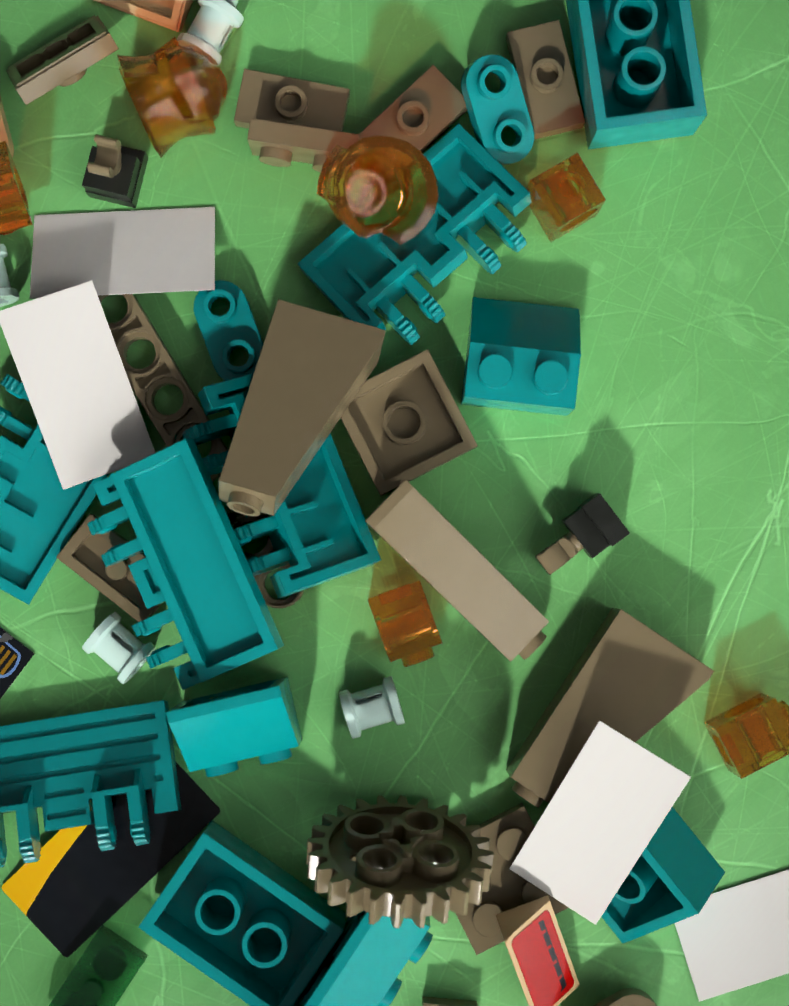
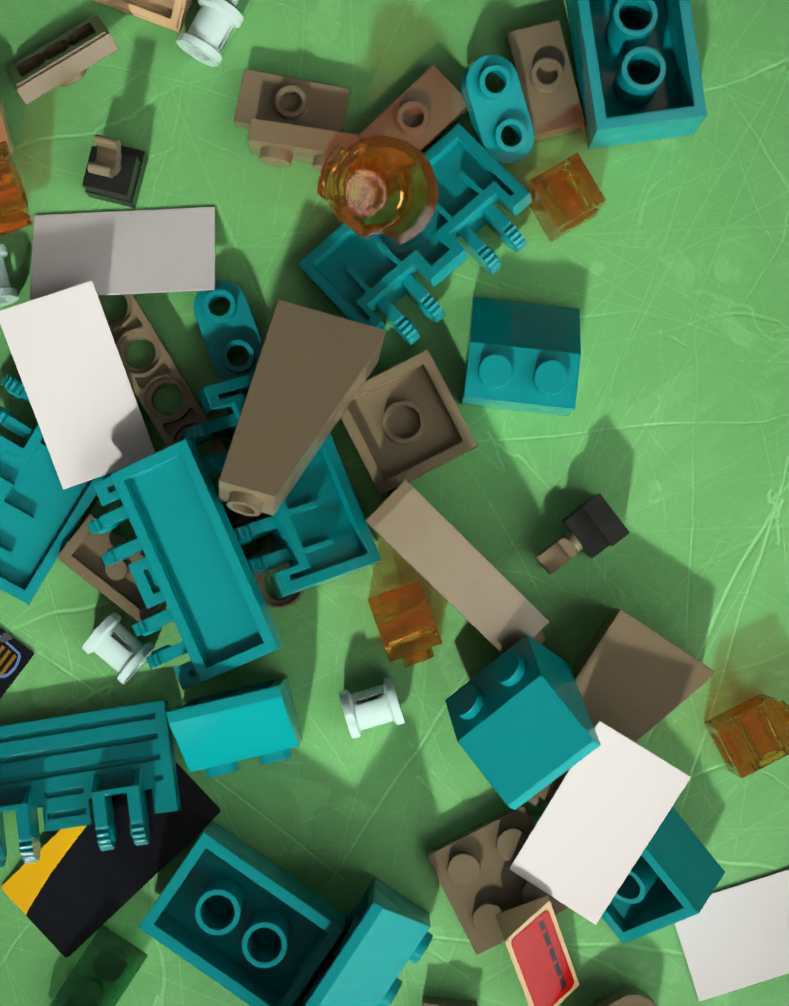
(174, 93): clear orange helmet -> none
(399, 861): dark tan gear -> none
(522, 721): none -> teal slope

